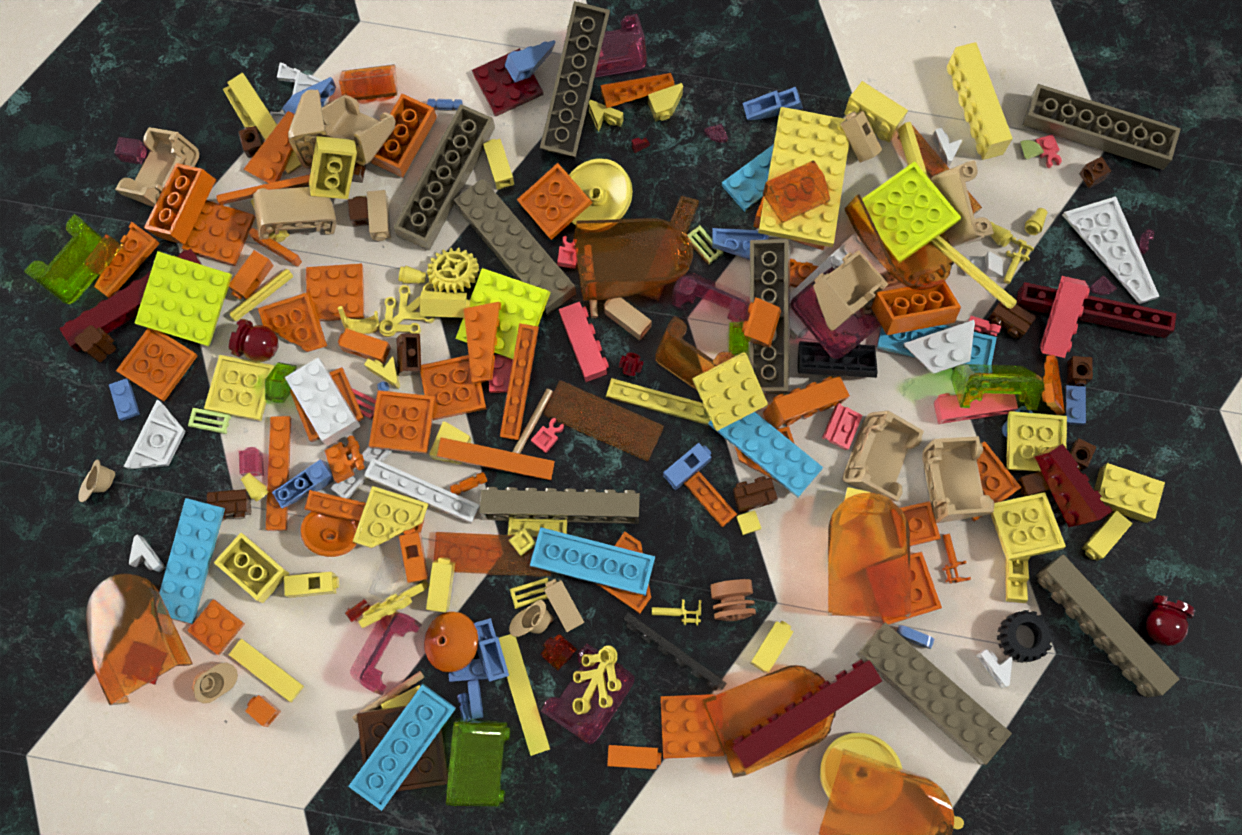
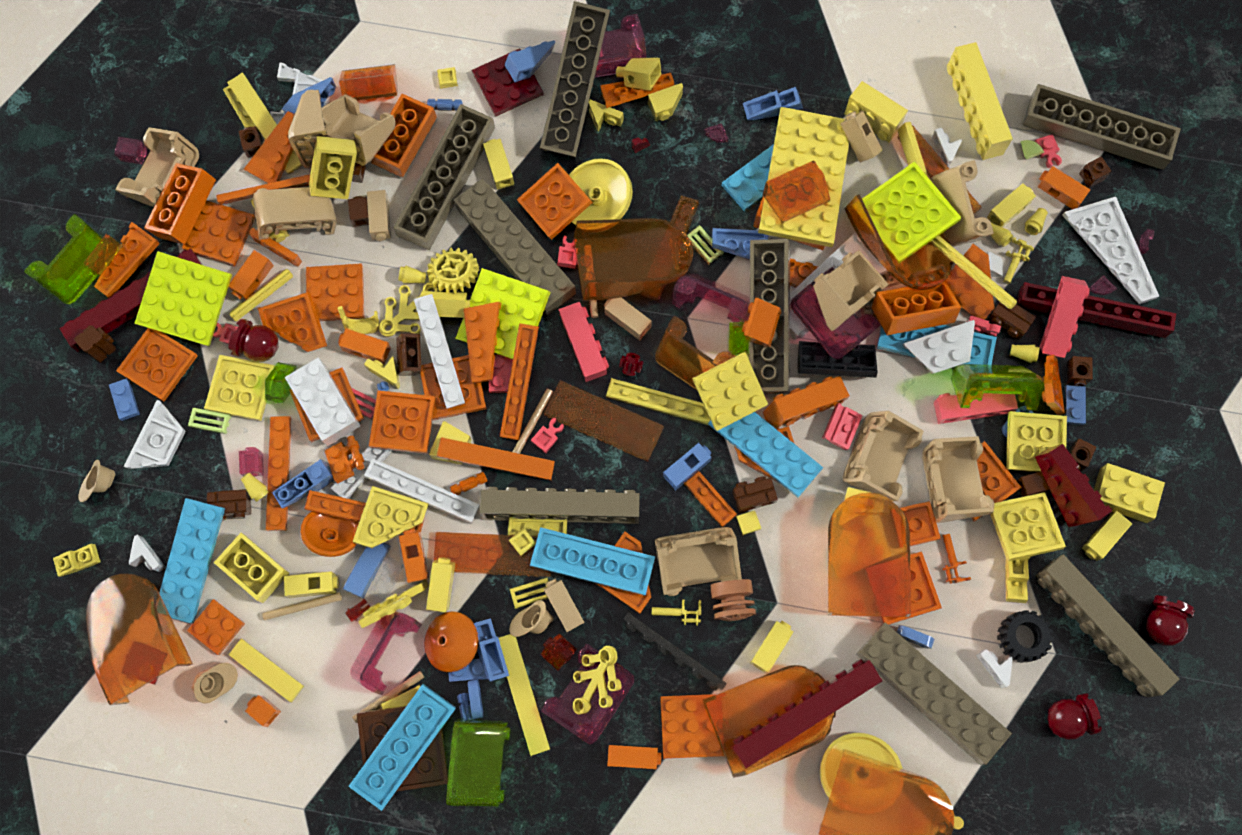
(76, 560): none -> light yellow slope
(224, 332): none -> coral plate
(302, 606): none -> tan bar
(366, 570): none -> medium blue slope
(439, 351): none -> white plate
(447, 77): none -> light yellow tile
(640, 73): none -> light yellow torso
(697, 558): none -> tan windscreen
(966, 290): none -> orange plate
(1011, 205): none -> light yellow brick
(1025, 352): none -> light yellow cone
(1063, 187): none -> orange brick
(1073, 718): none -> dark red tile

